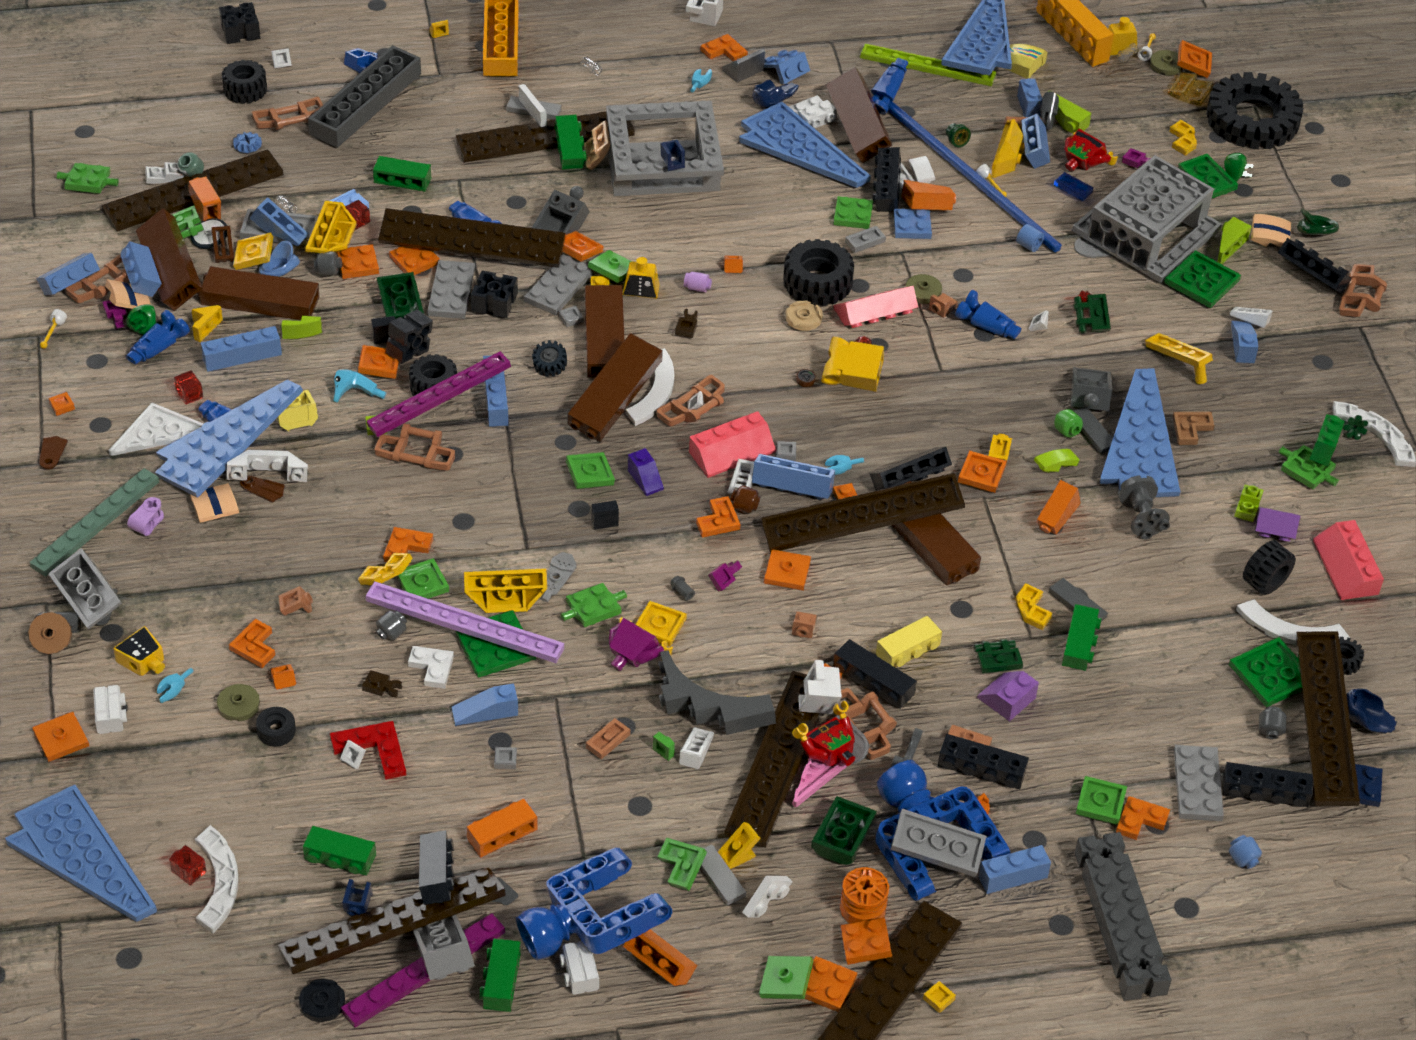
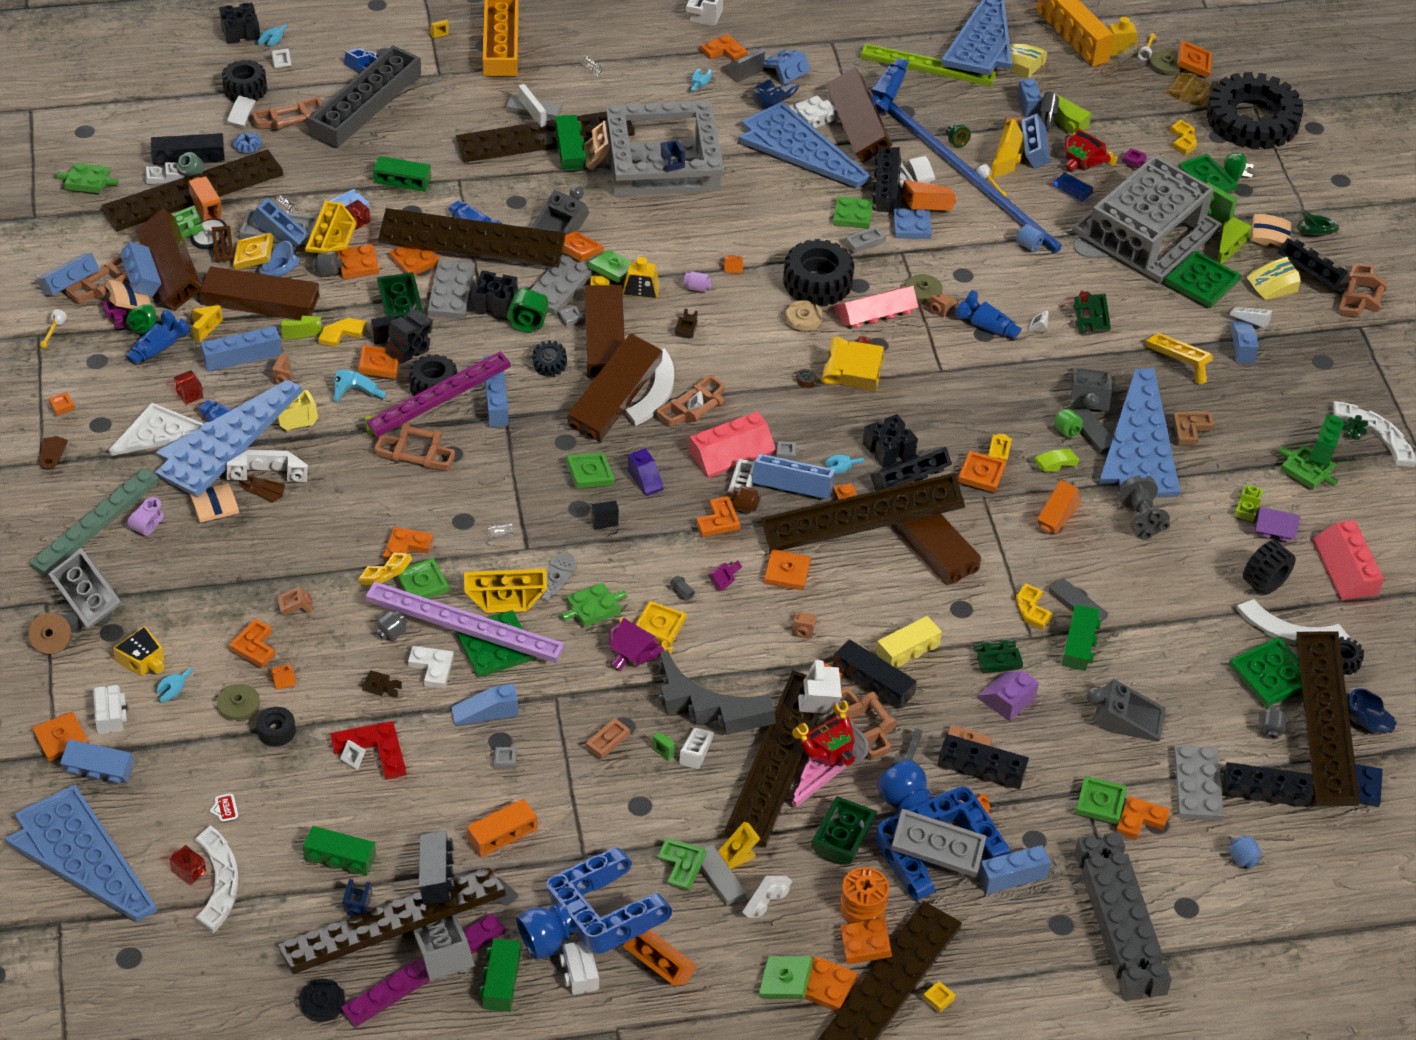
(97, 762): none -> medium blue brick
(170, 148): none -> black brick
(225, 807): none -> sticker
(241, 112): none -> white slope
(272, 35): none -> medium azure hand
(281, 370): none -> nougat bracket
(333, 333): none -> yellow tile
(500, 530): none -> clear pin
(528, 310): none -> green brick
(890, 440): none -> black brick
(1127, 711): none -> dark grey slope
(1221, 205): none -> bright green plate
(1275, 279): none -> light yellow slope

